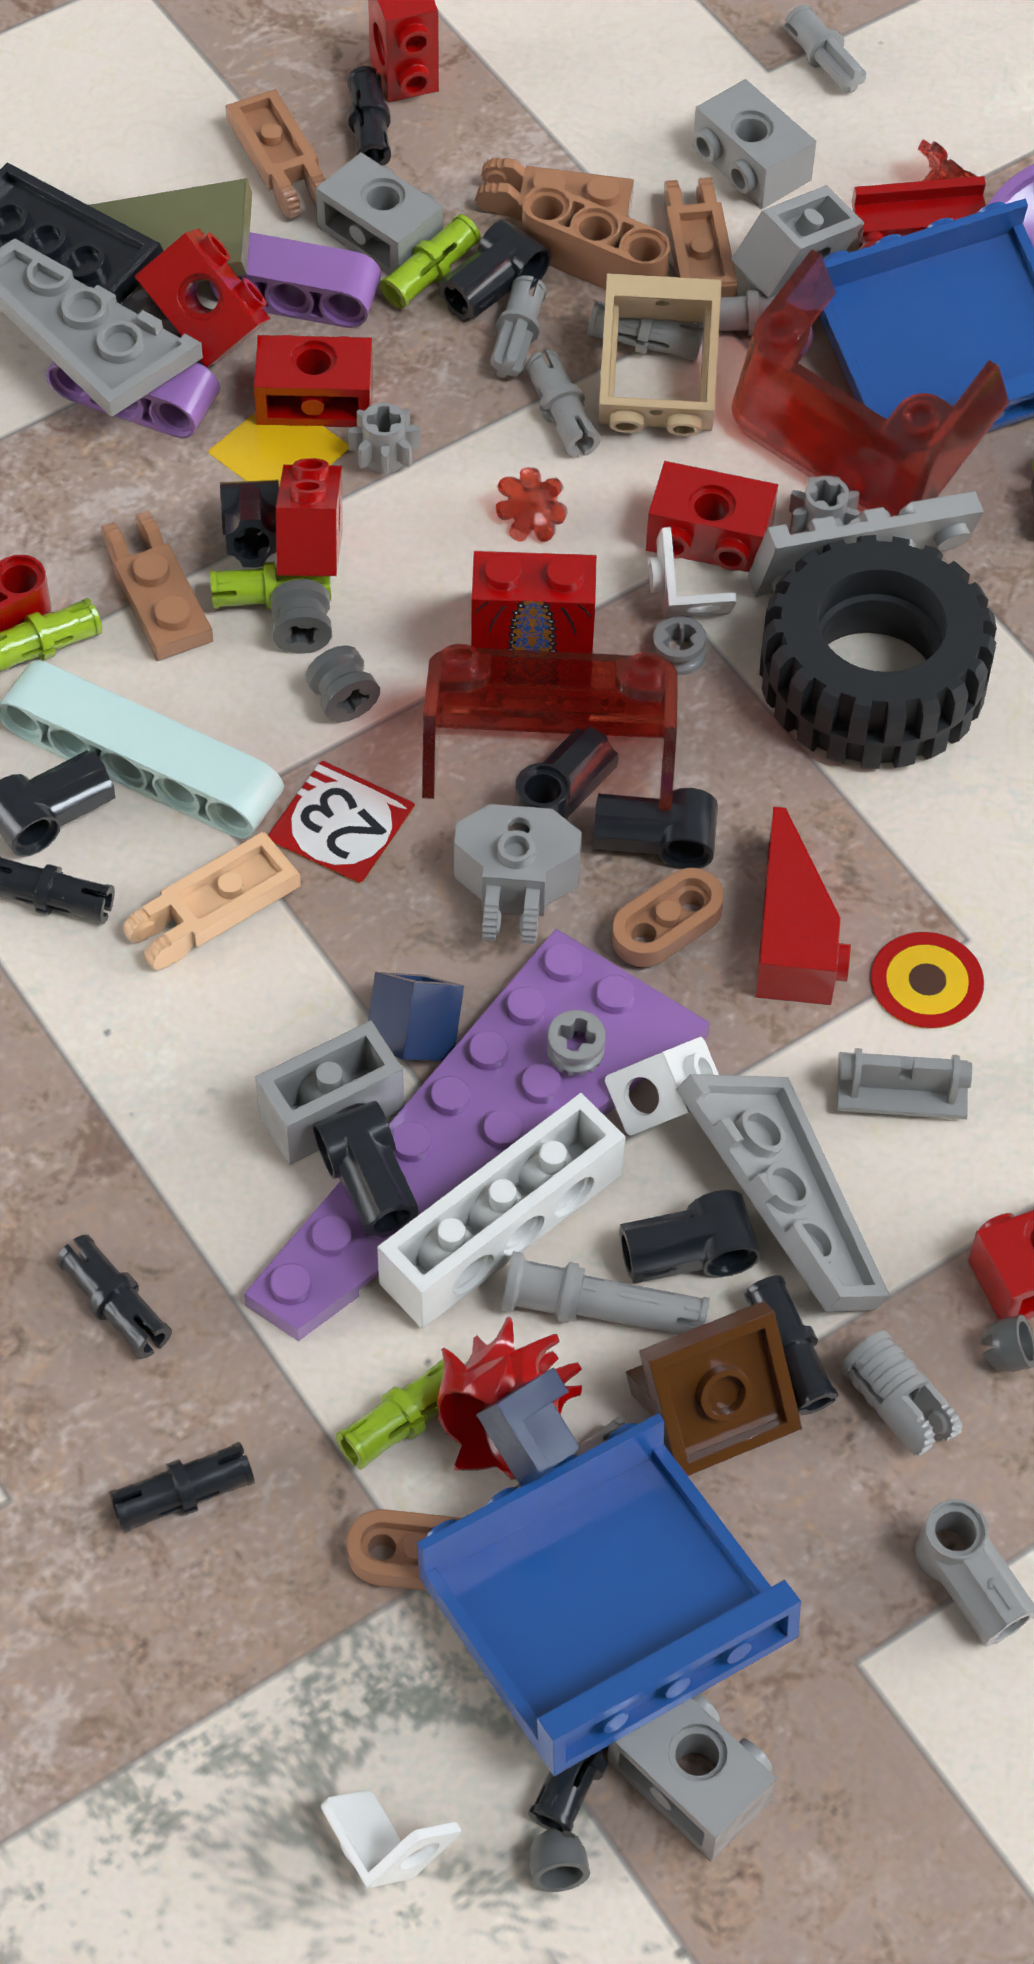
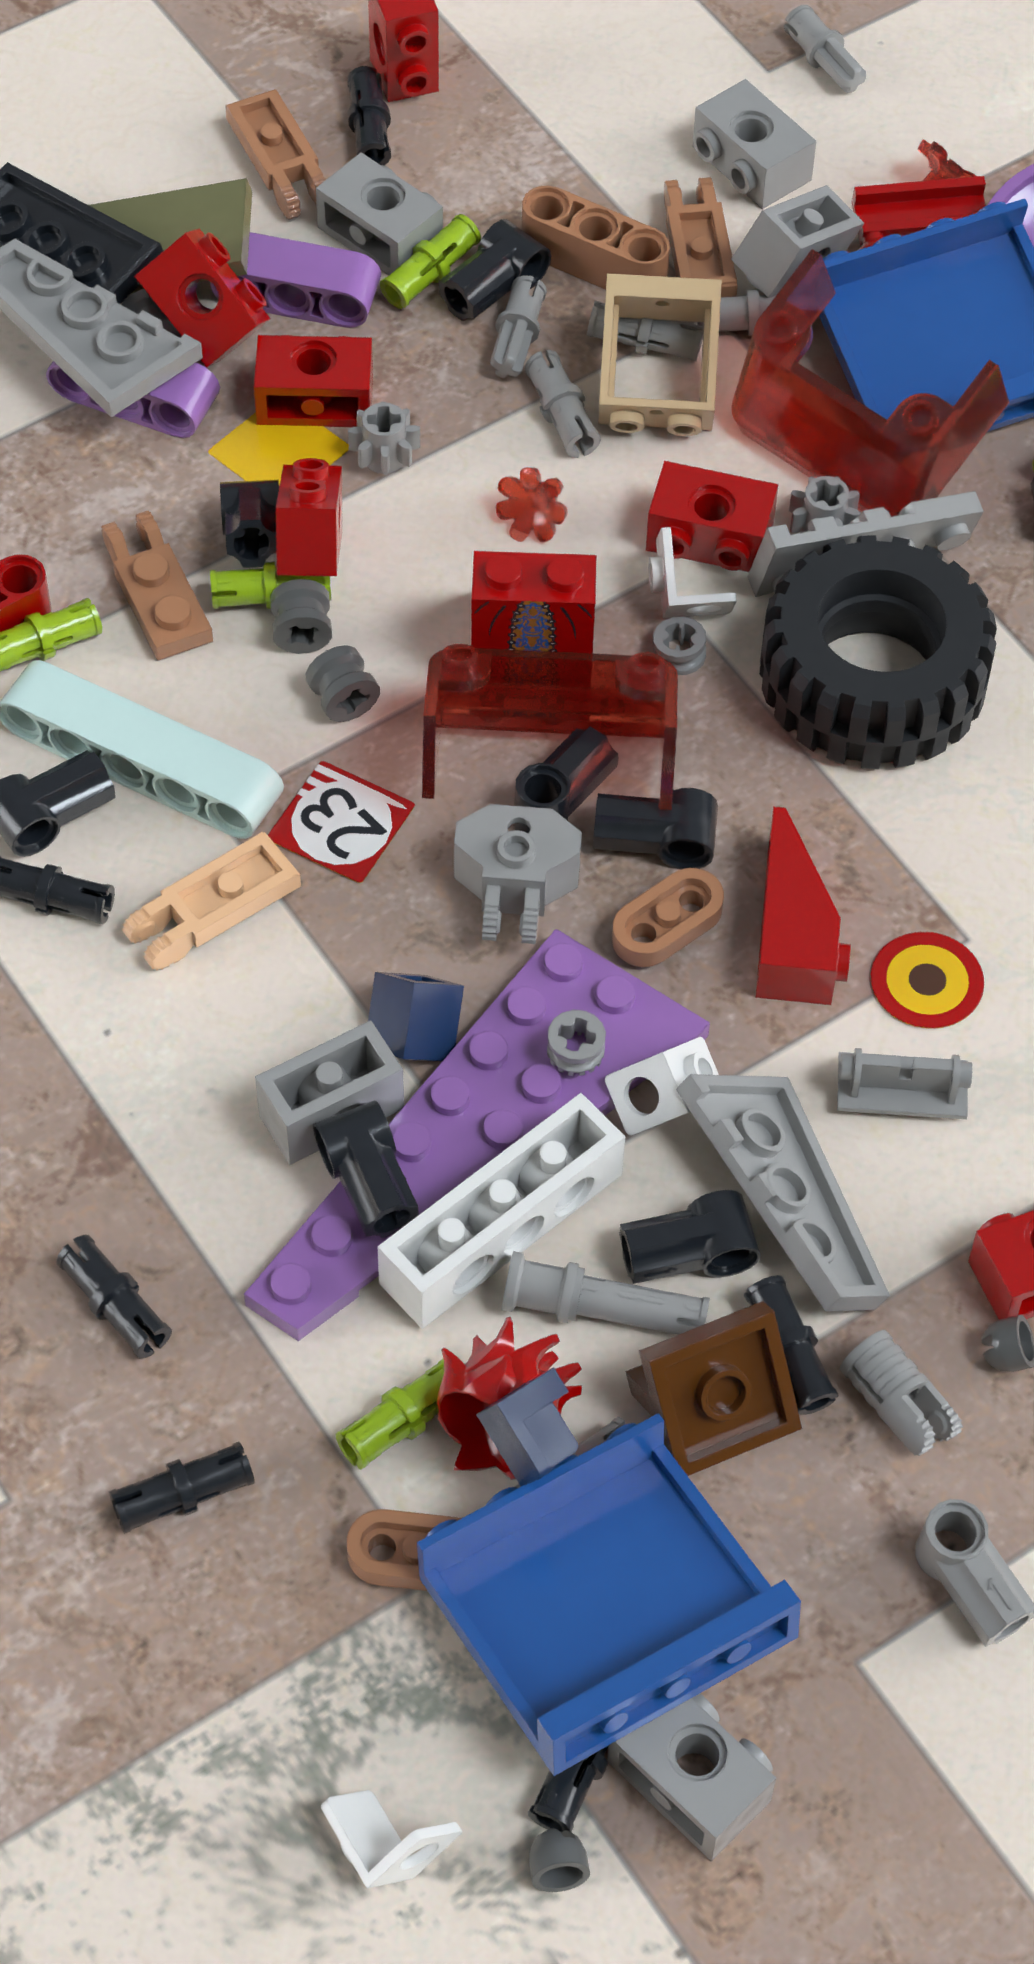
(509, 182): nougat hinge -> none

